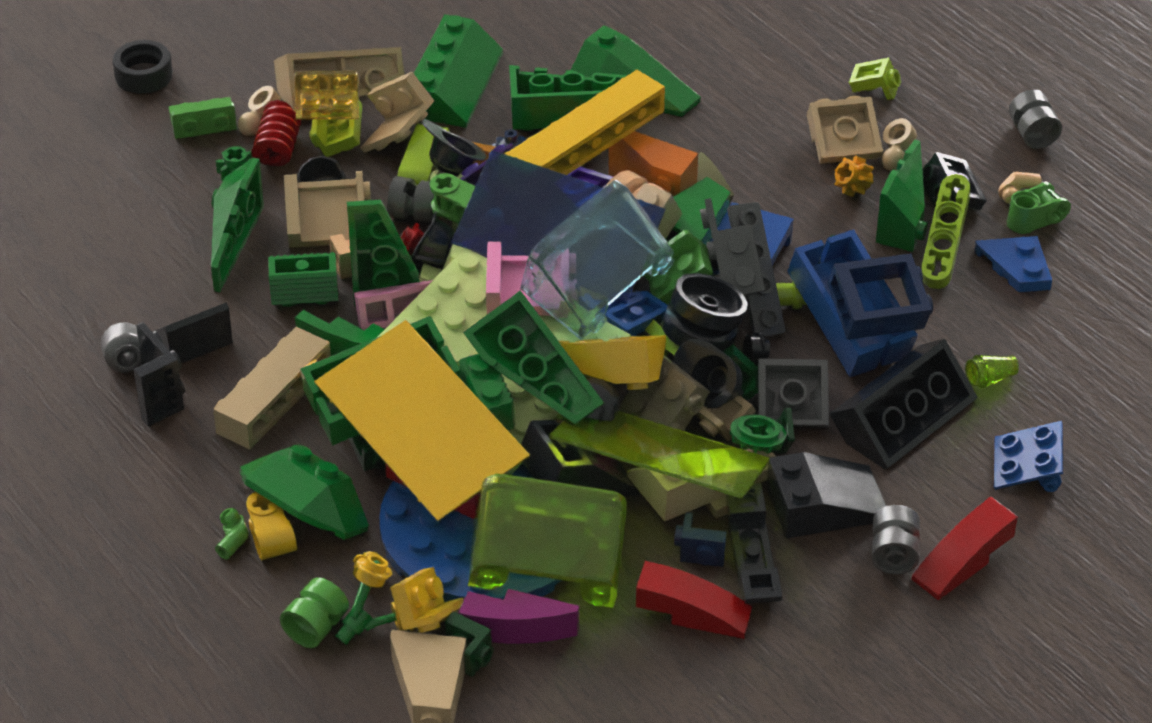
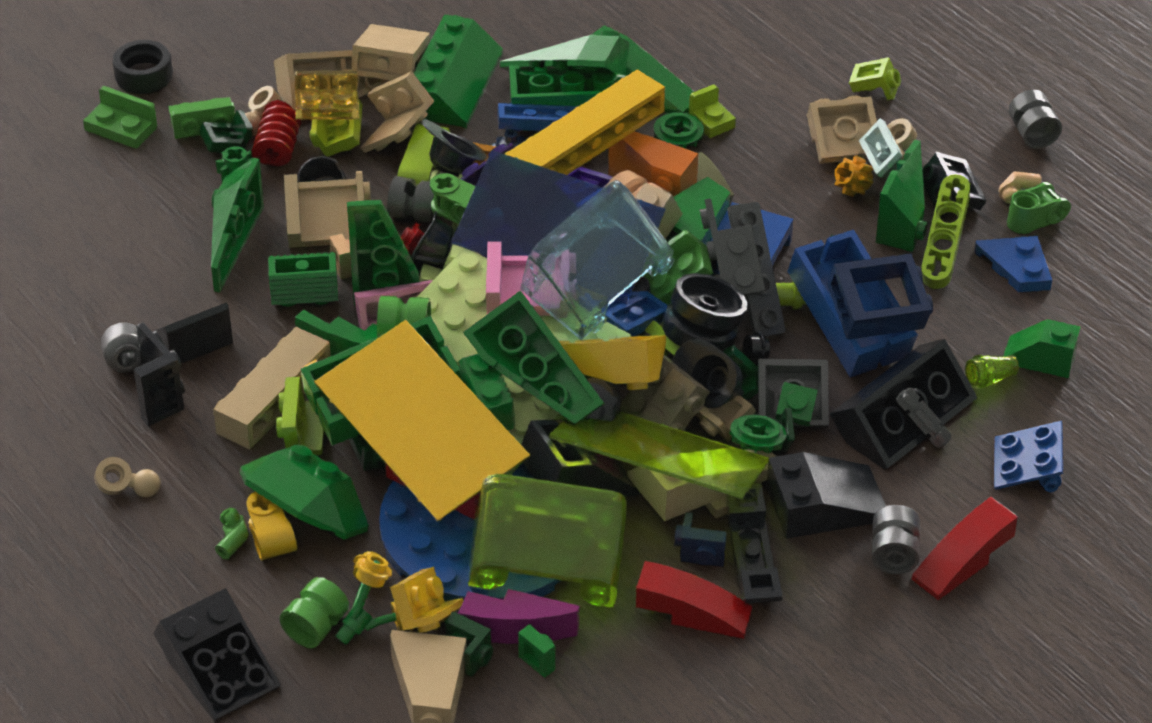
(122, 118): none -> bright green bracket
(144, 483): none -> tan plate
(216, 654): none -> black slope
(225, 135): none -> dark green bracket
(298, 421): none -> lime bracket
(388, 51): none -> tan panel
(394, 311): none -> bright green wheel
(529, 116): none -> blue plate
(537, 650): none -> green plate
(586, 55): none -> green wedge
(669, 124): none -> green gear
(712, 114): none -> lime bracket
(800, 400): none -> green plate
(881, 149): none -> light aqua slope
(923, 417): none -> dark grey axle
(1045, 347): none -> green slope

